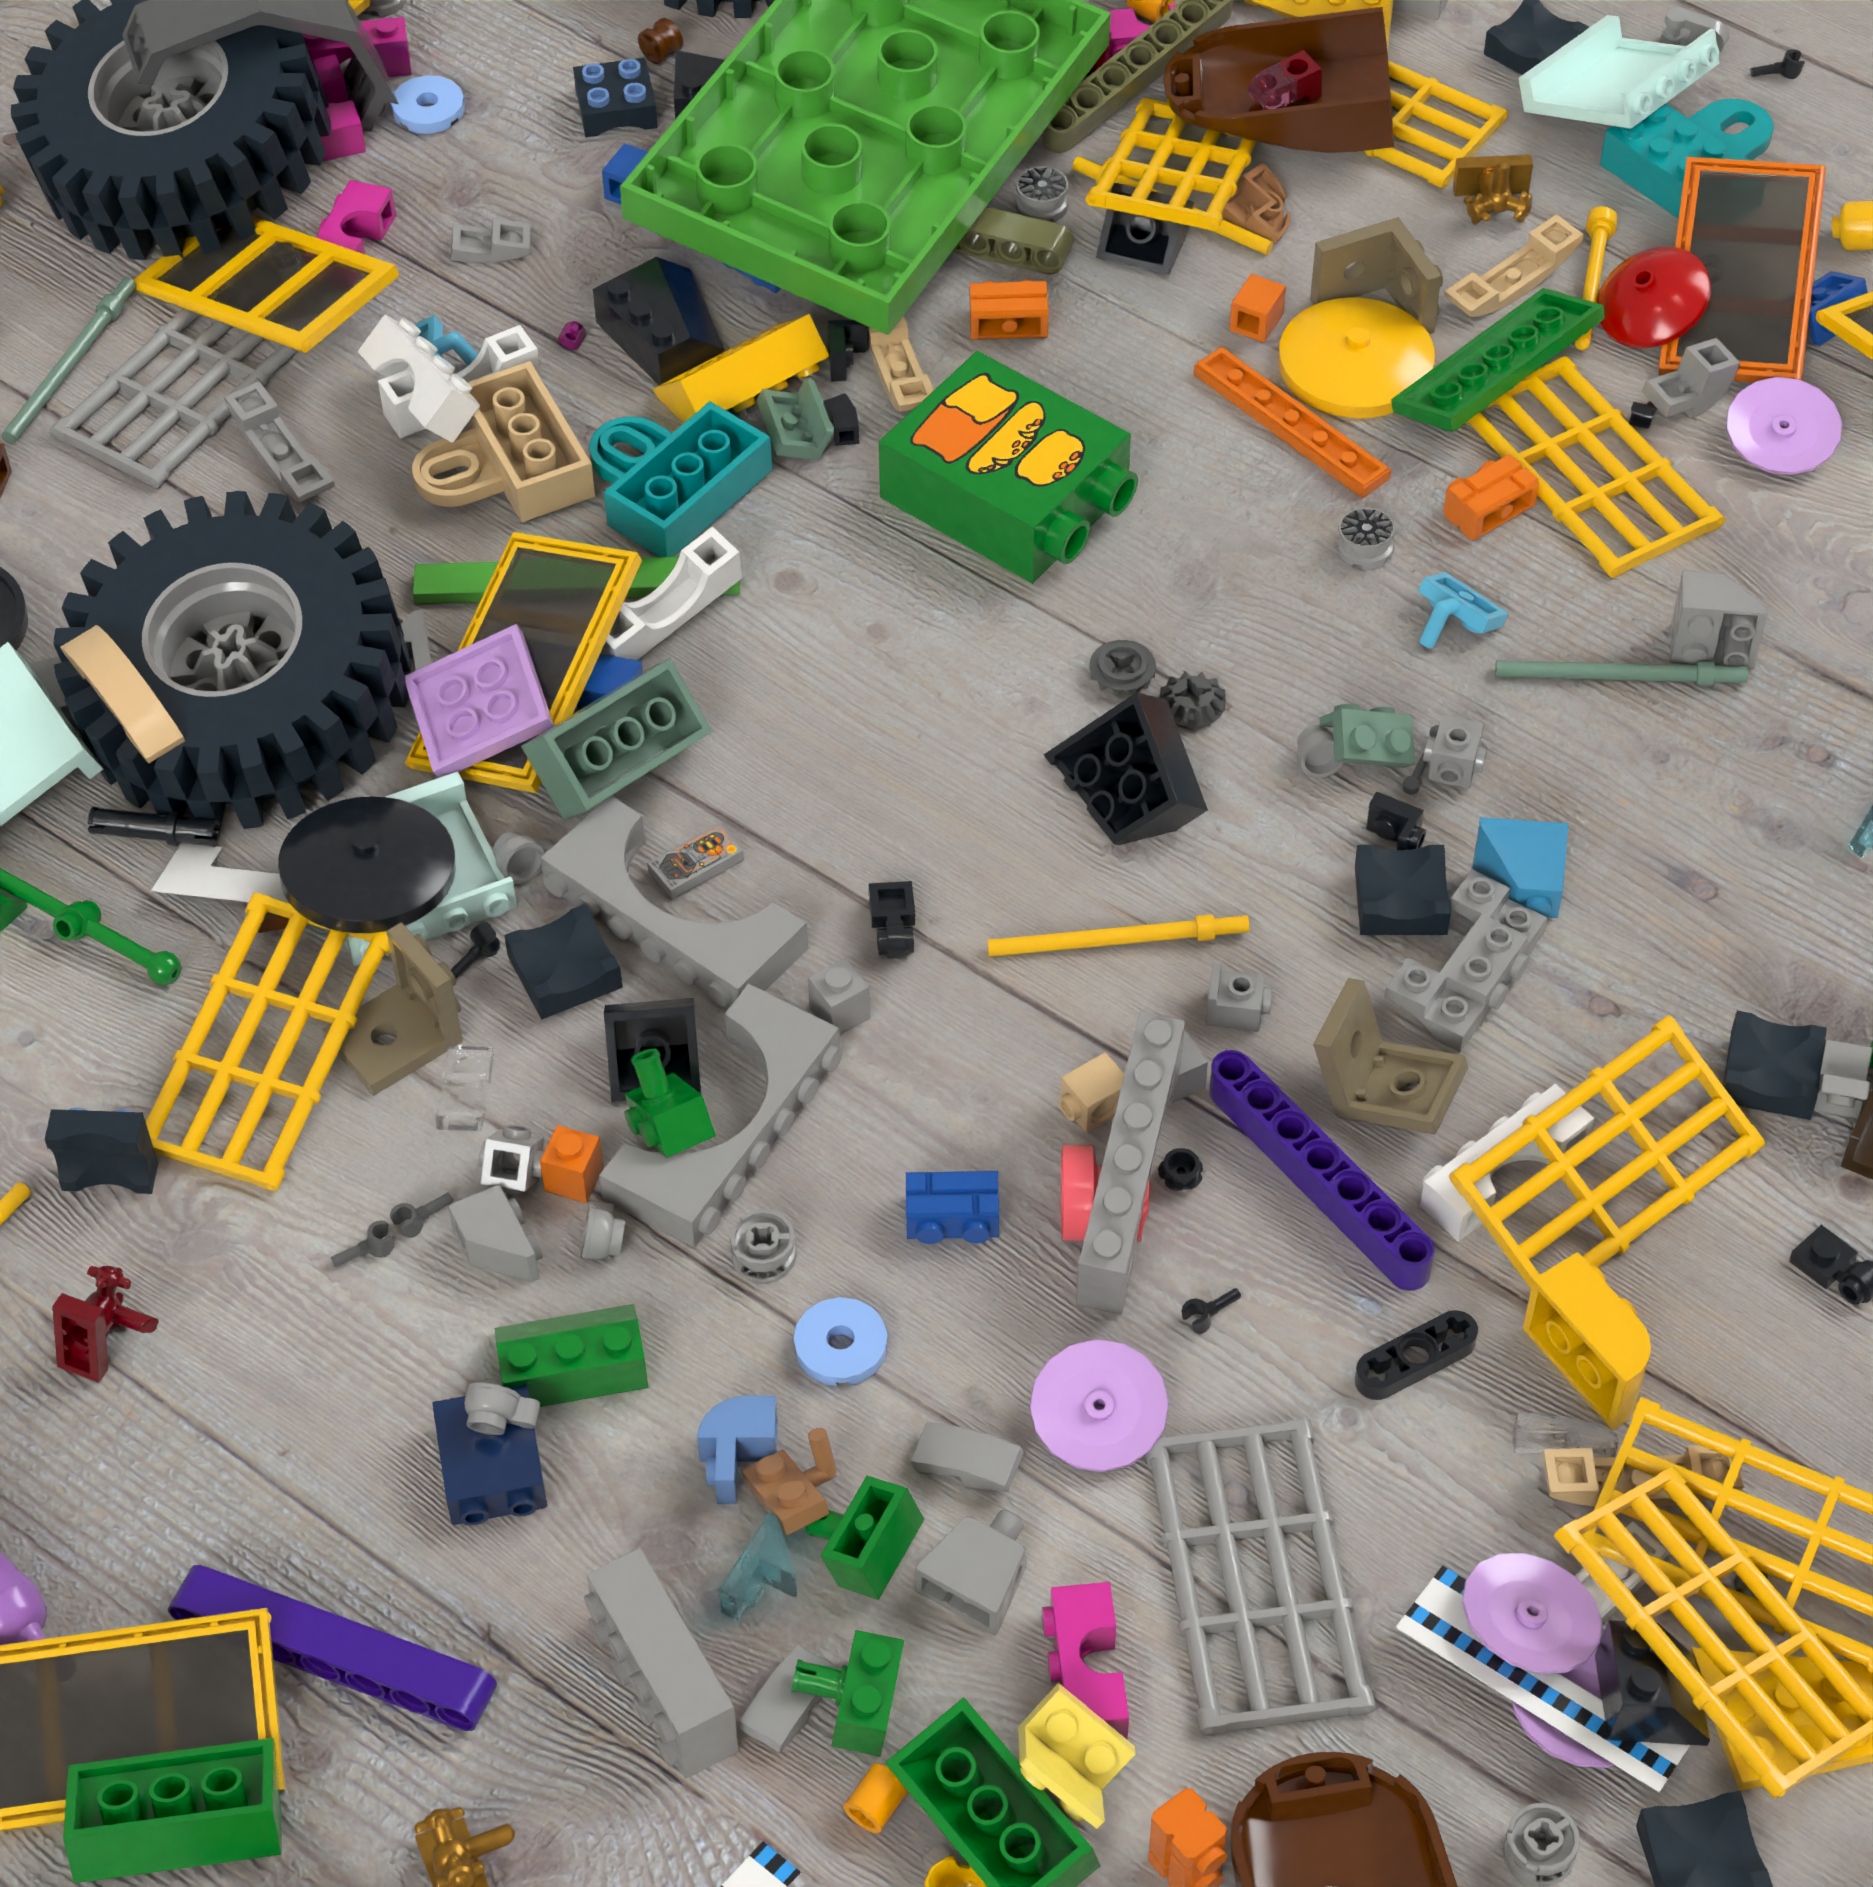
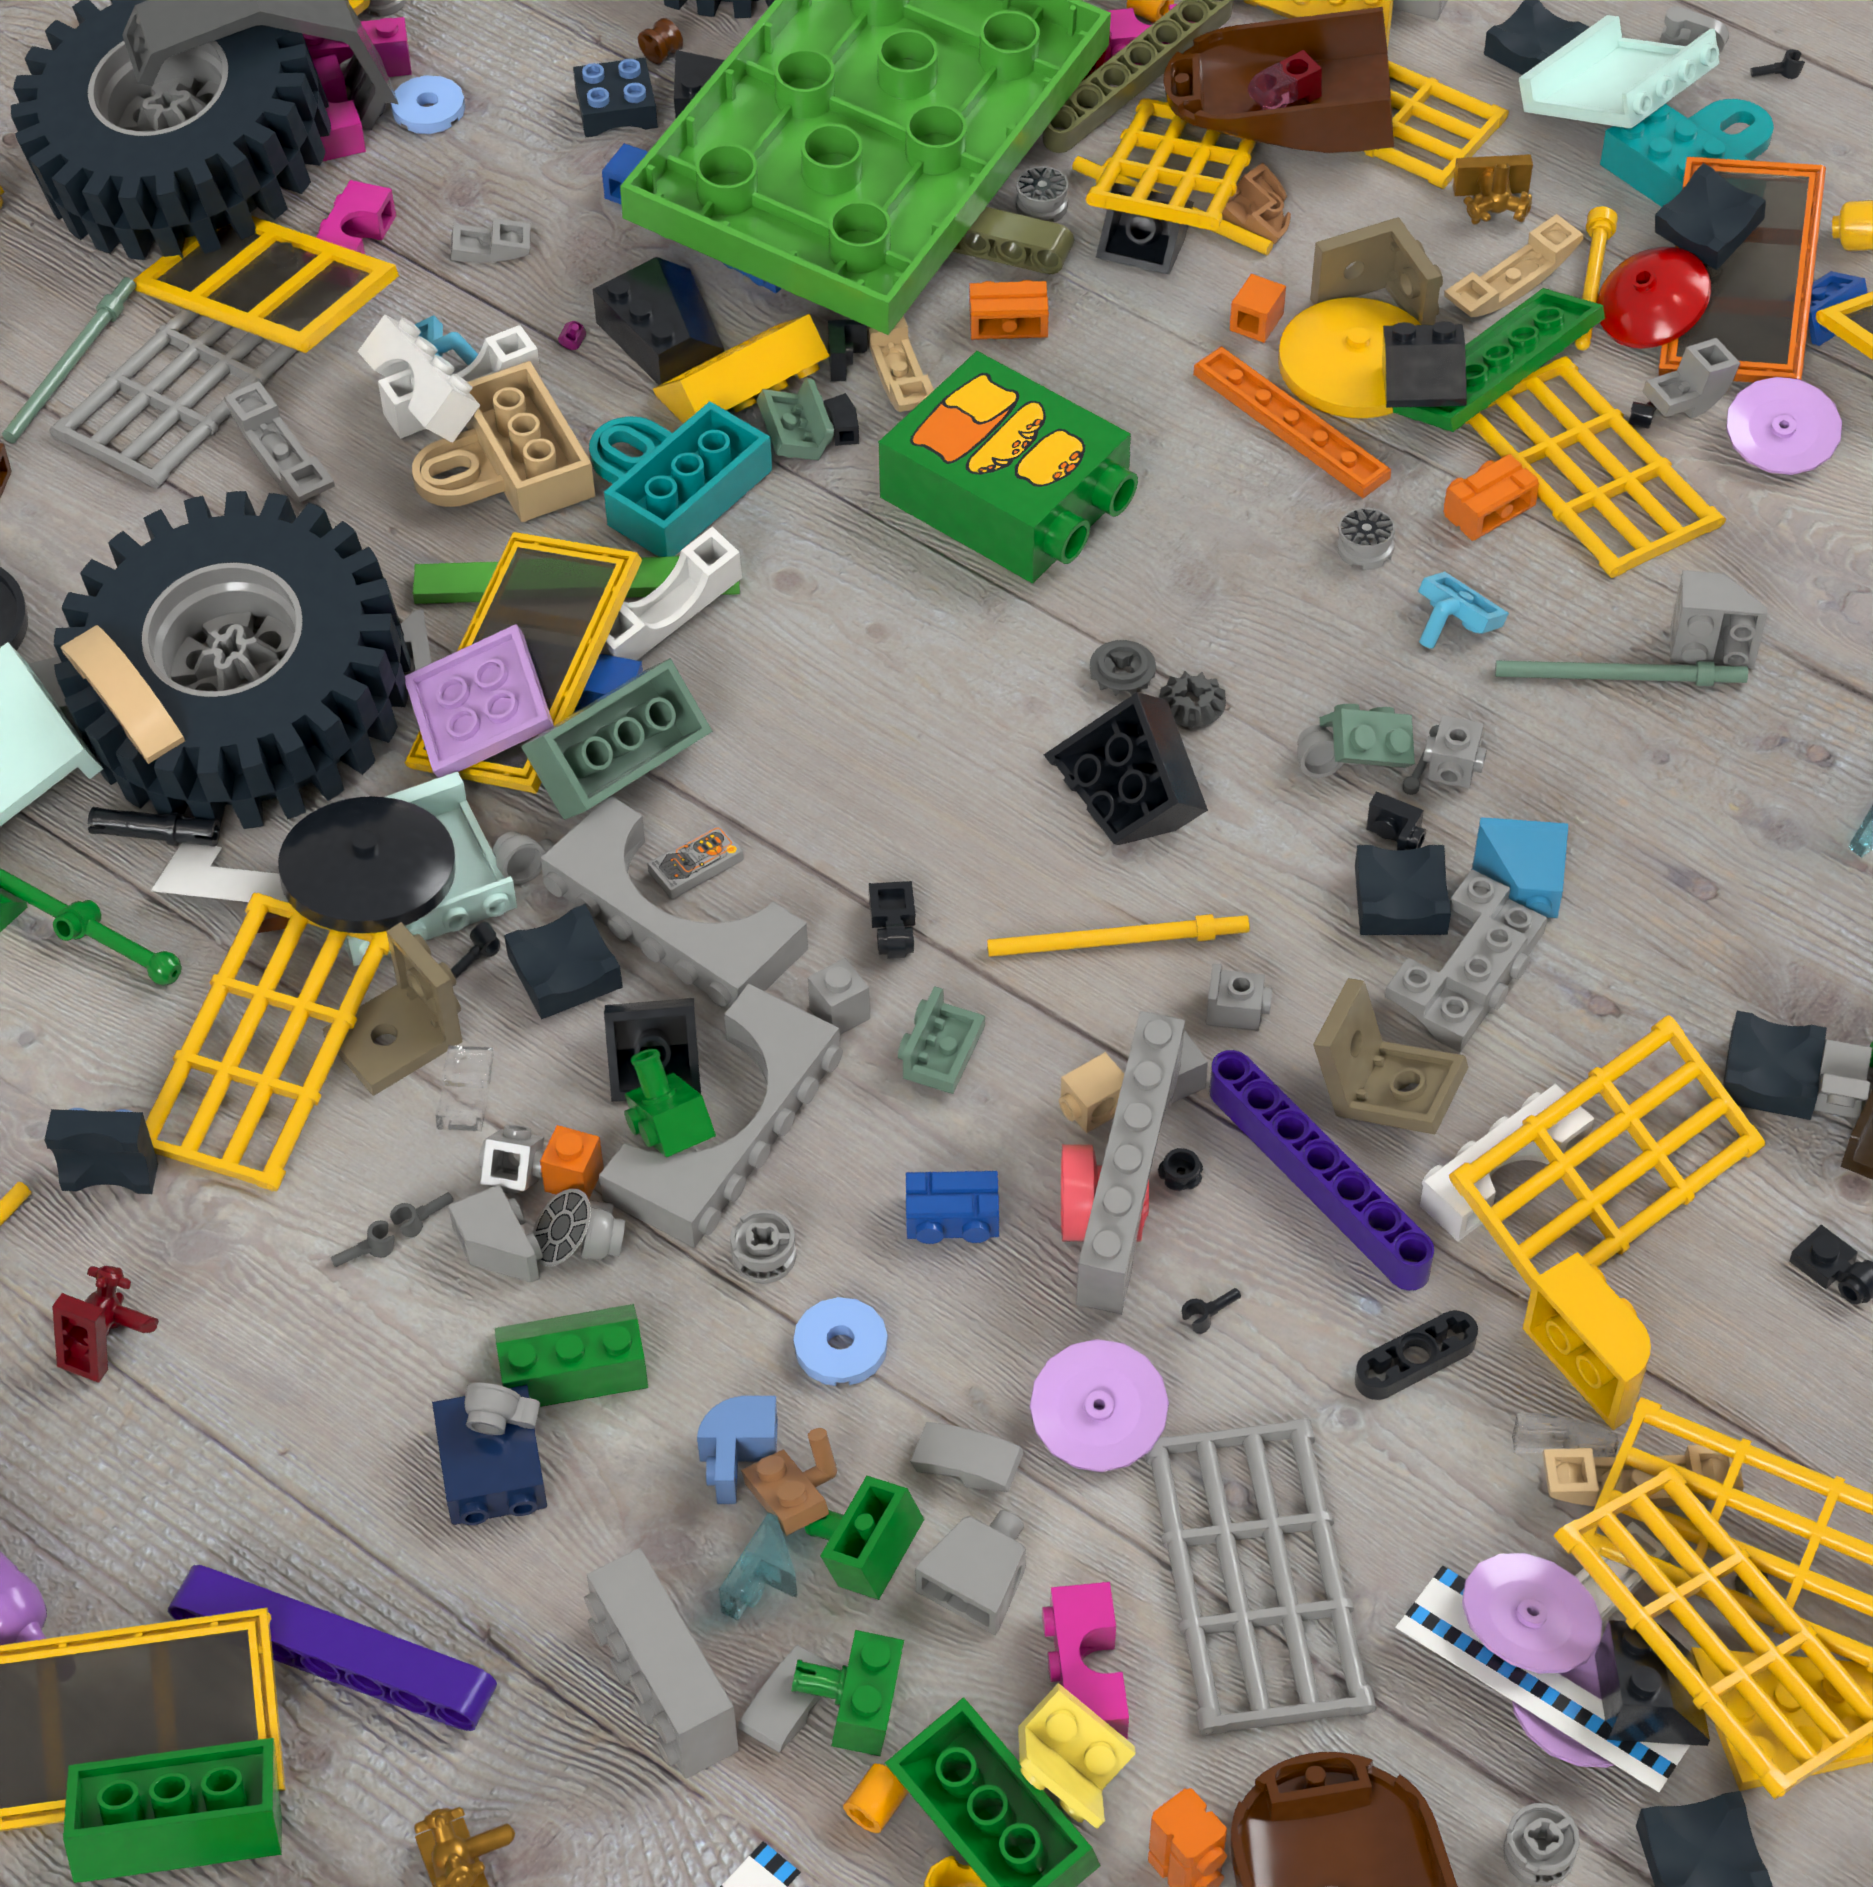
(562, 1226): none -> sticker
(940, 1043): none -> sand green bracket
(1424, 365): none -> black slope
(1710, 217): none -> black brick

